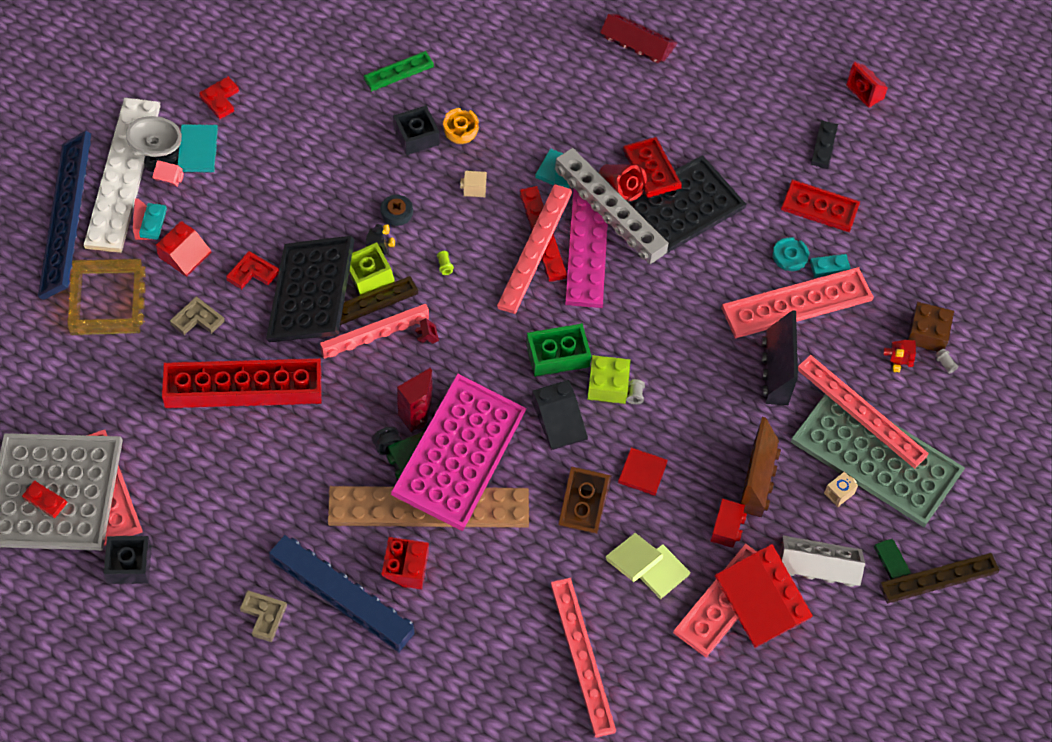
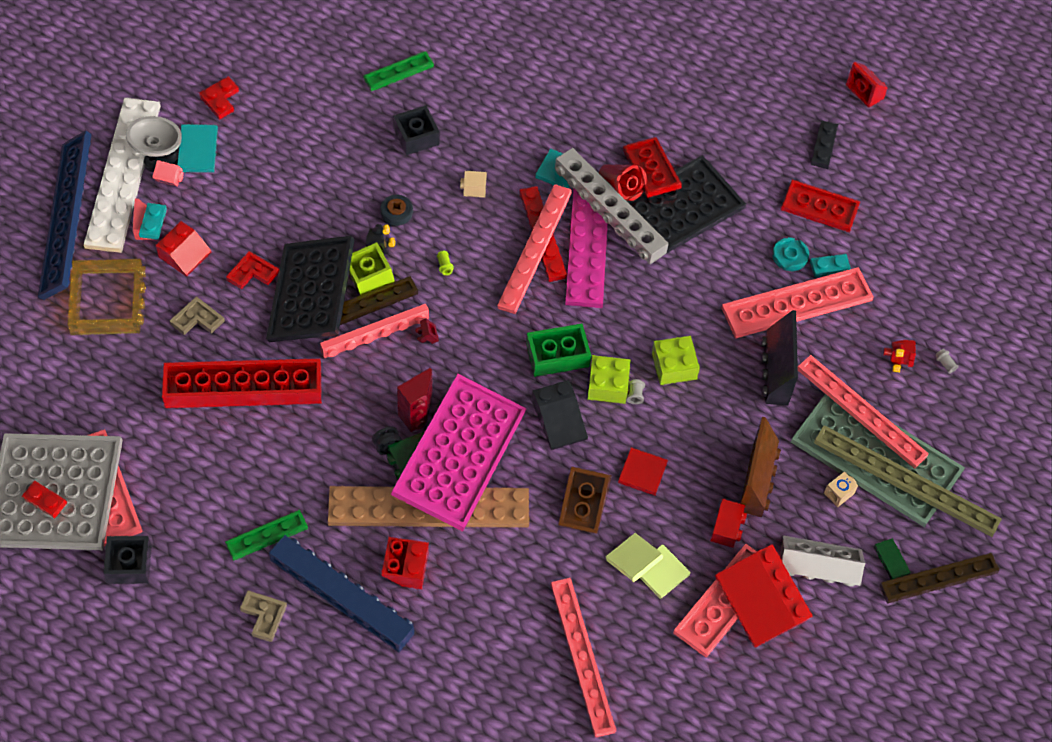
(266, 535): none -> green tile
(460, 126): light orange cylinder -> none
(637, 37): dark red slope -> none
(675, 360): none -> lime brick
(908, 481): none -> olive plate
(930, 326): reddish brown brick -> none

